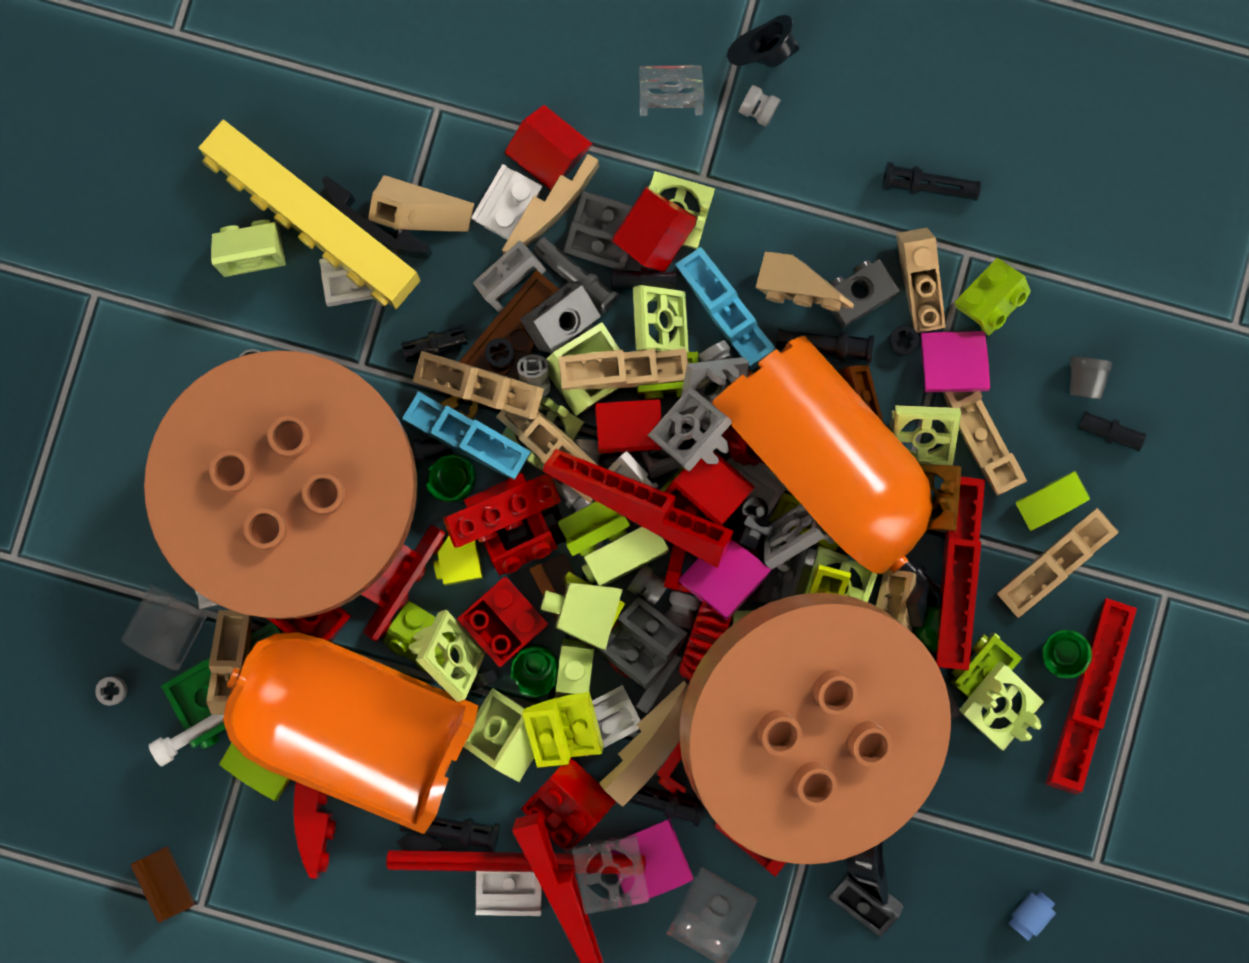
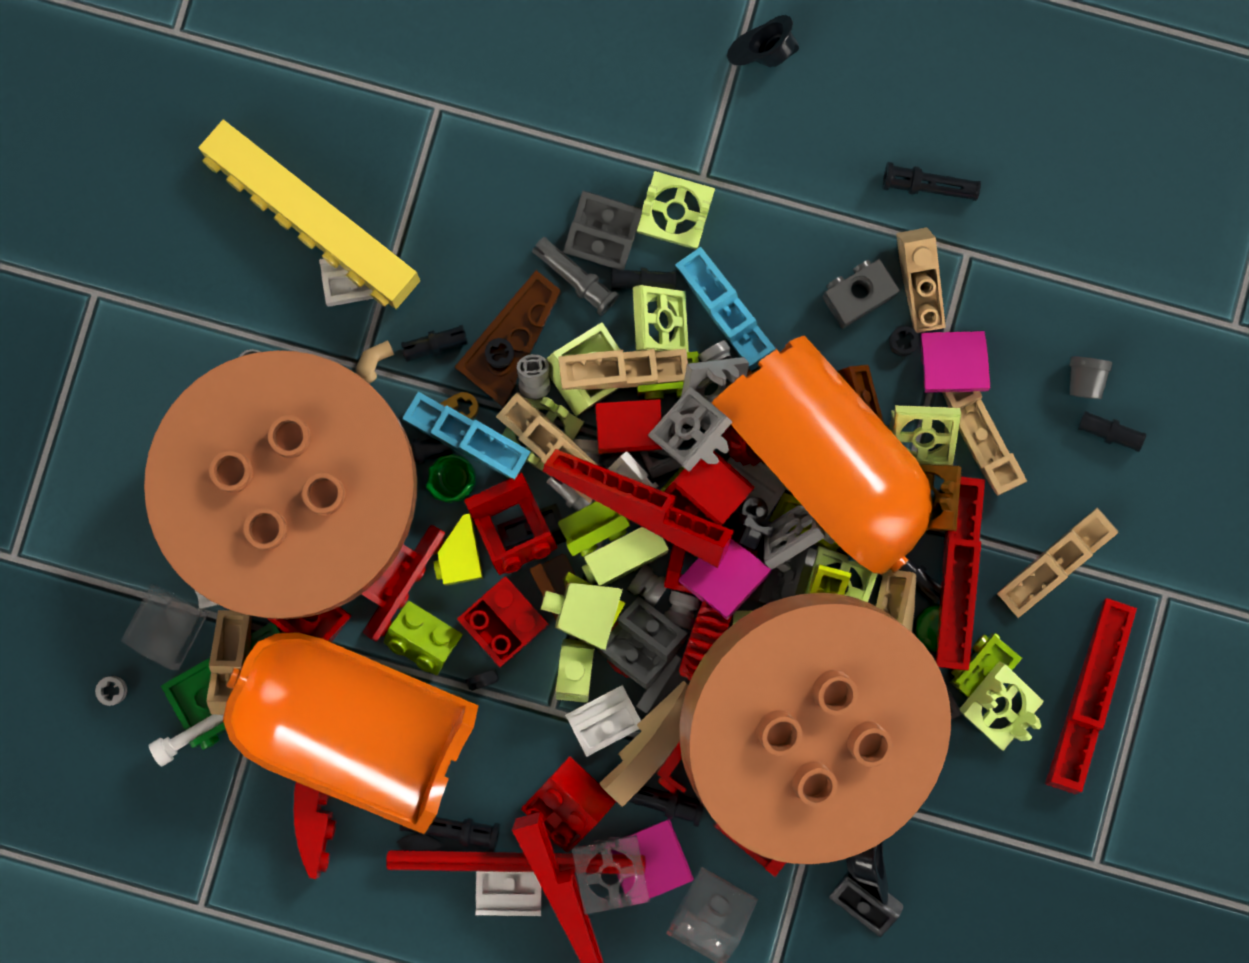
(163, 884): reddish brown panel -> none
(247, 249): yellowish green slope -> none
(253, 775): lime slope -> none
(370, 358): none -> tan arm
(405, 244): black slope -> none
(417, 208): tan slope -> none
(453, 677): yellowish green piece -> none
(478, 385): tan slope -> none
(501, 511): red bracket -> none
(501, 736): yellowish green slope -> none
(505, 201): white plate -> none
(507, 273): light grey hinge -> none
(535, 670): green hair -> none
(542, 214): tan slope -> none
(543, 320): brick -> none
(547, 146): red slope -> none
(563, 729): neon yellow slope -> none
(654, 78): clear piece -> none
(654, 230): red slope -> none
(766, 108): light grey wheel -> none
(791, 279): tan slope -> none
(841, 346): black pin -> none
(918, 603): black tile -> none
(994, 296): lime bracket -> none
(1032, 915): medium blue brick -> none
(1052, 500): lime slope -> none
(1067, 654): green hair -> none

